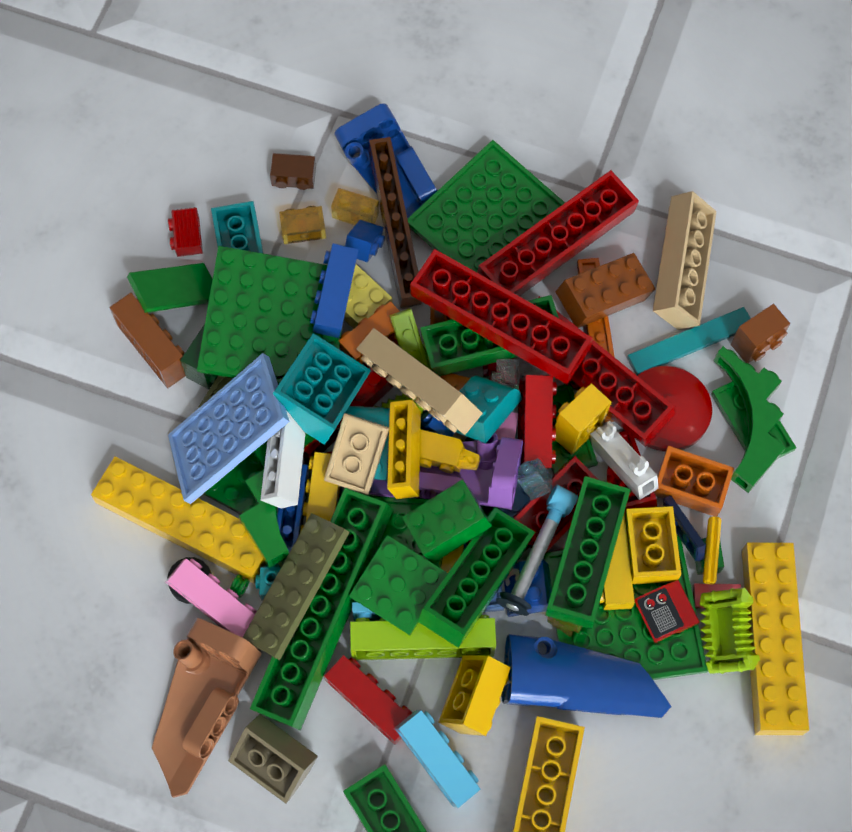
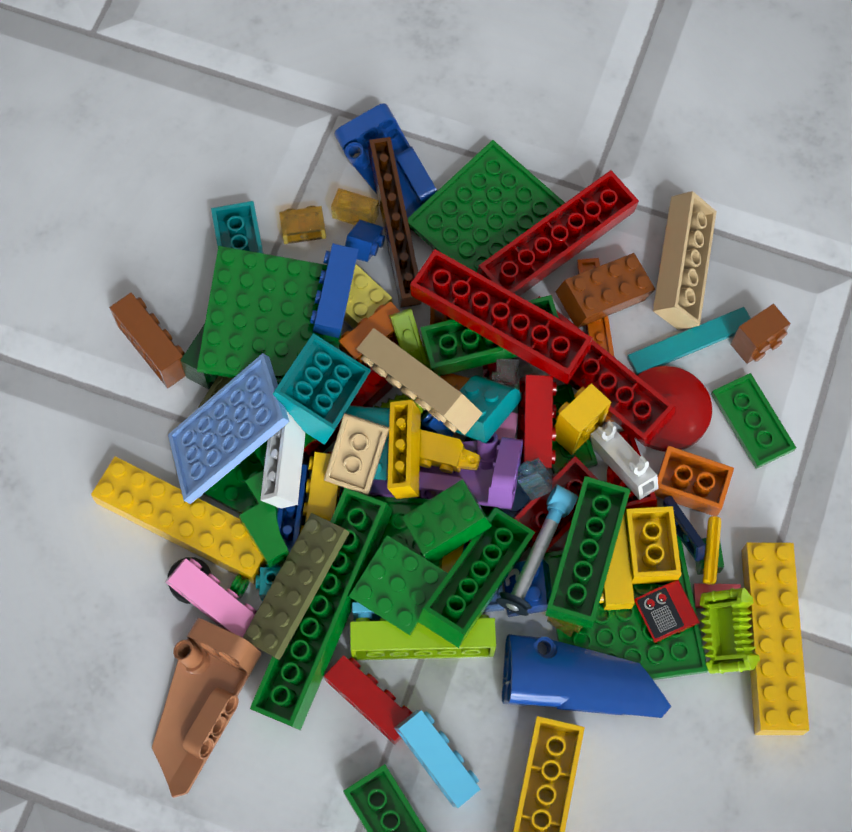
(171, 287): green tile -> none
(186, 232): red brick -> none
(272, 758): dark tan slope -> none
(293, 171): reddish brown brick -> none
(474, 695): yellow brick -> none
(762, 416): green arch -> none

